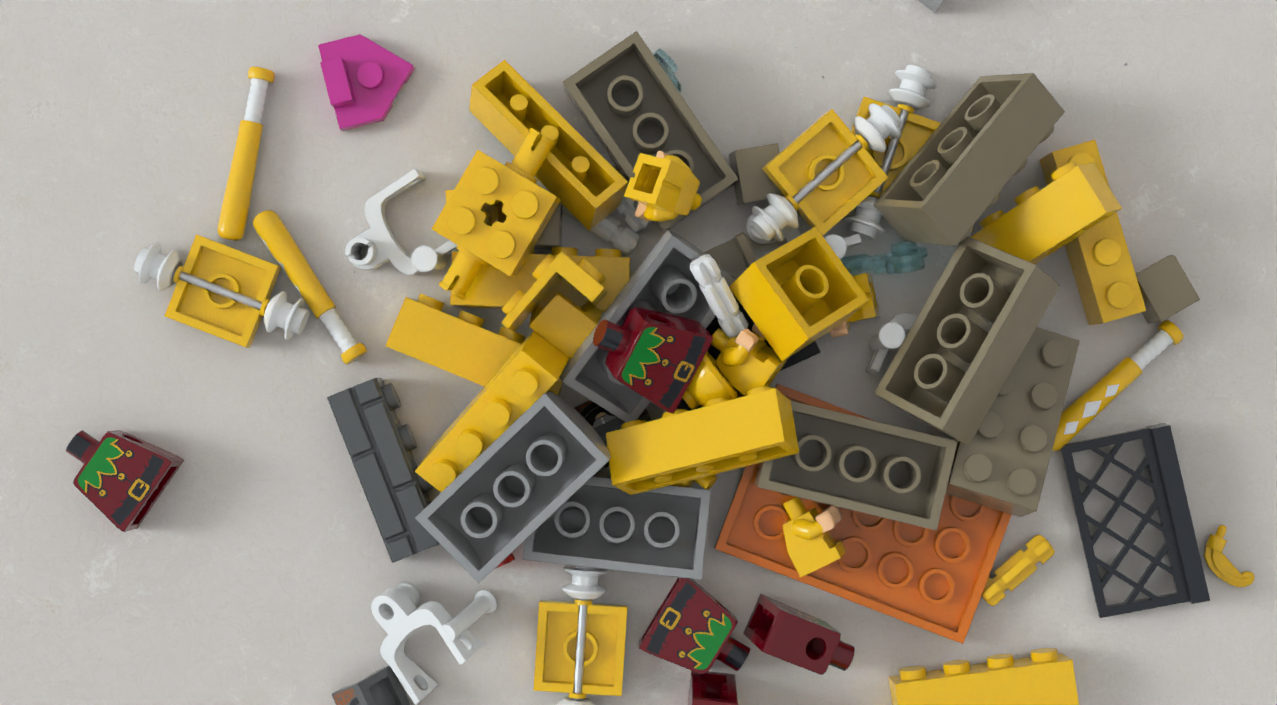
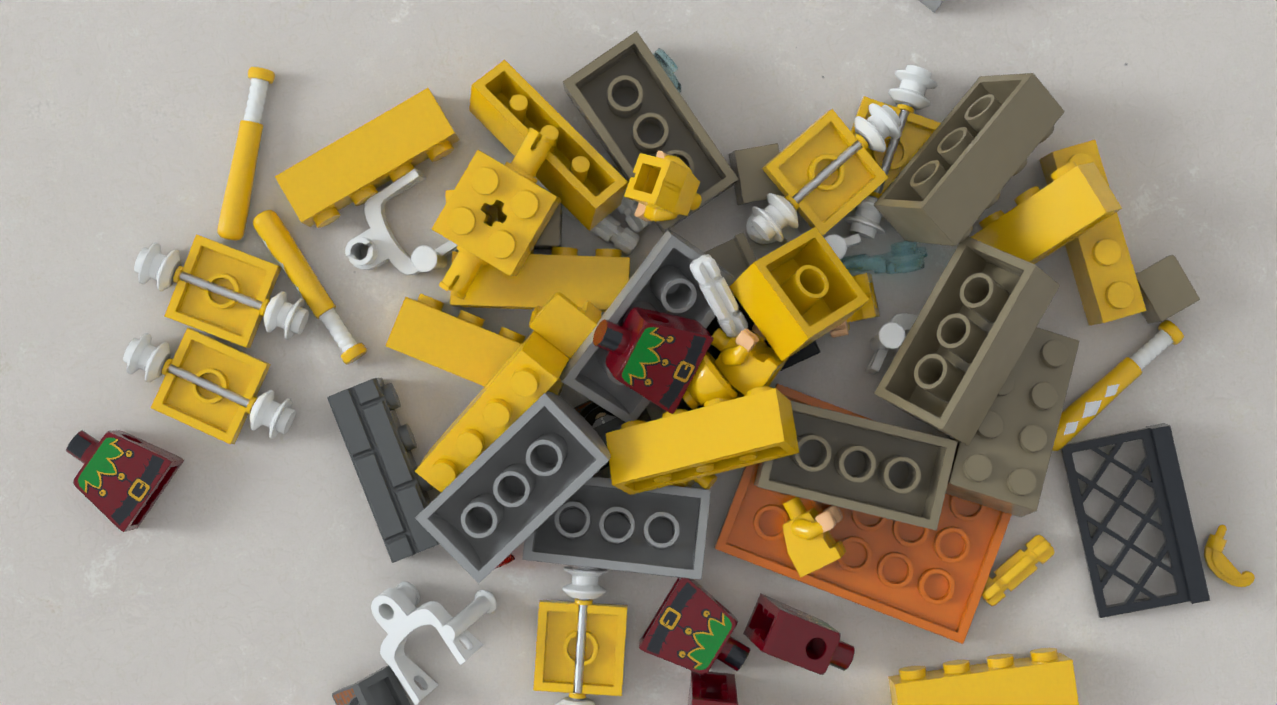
(209, 385): none -> yellow plate
(361, 80): dark pink plate -> none
(367, 159): none -> yellow brick
(581, 276): yellow bracket -> none

